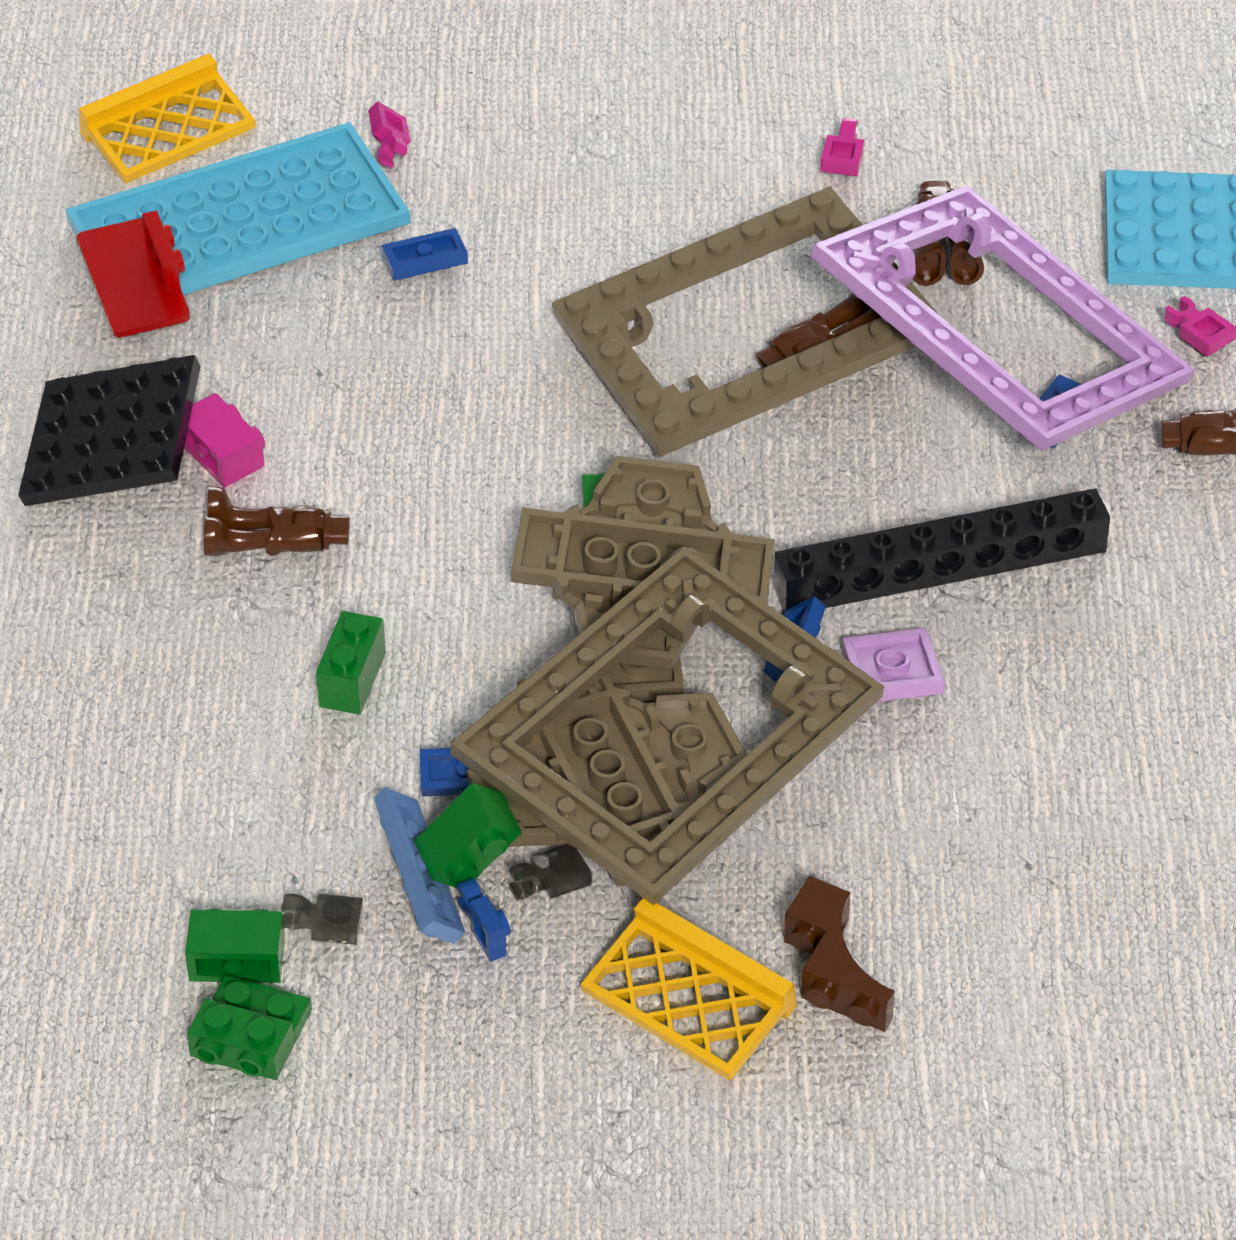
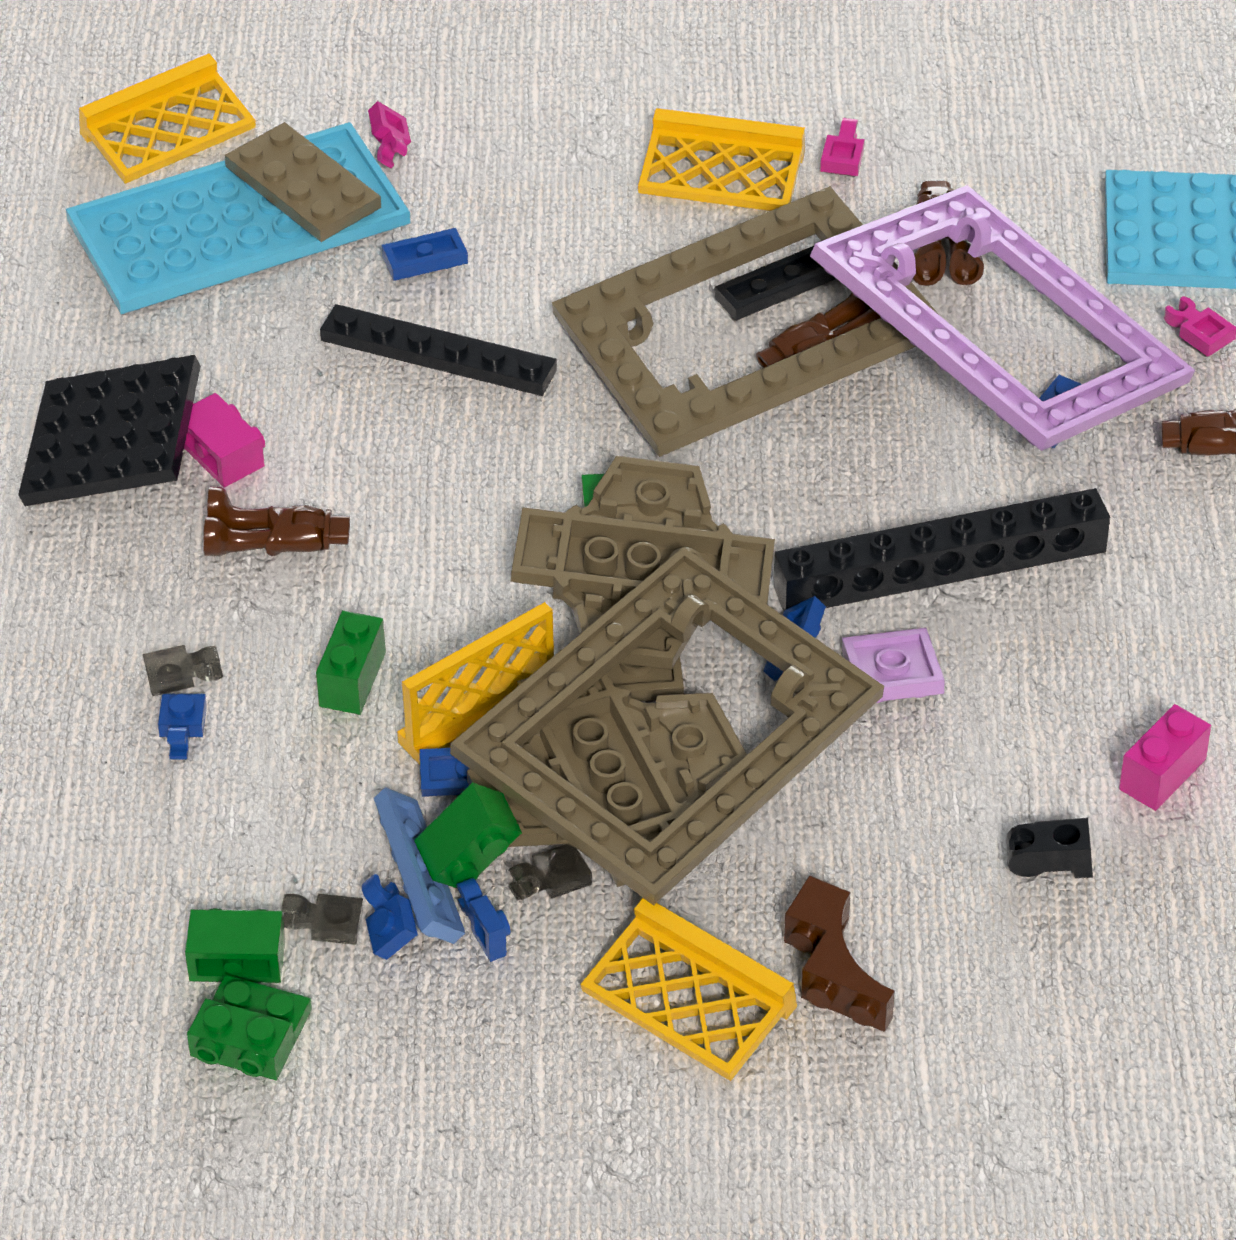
(136, 274): red bracket -> none
(174, 668): none -> clear smoke plate
(180, 719): none -> blue plate
(303, 181): none -> dark tan plate
(393, 919): none -> blue plate
(438, 350): none -> black plate
(462, 709): none -> yellow fence
(725, 138): none -> yellow fence
(771, 284): none -> black plate
(1050, 848): none -> black leg
(1165, 757): none -> dark pink brick

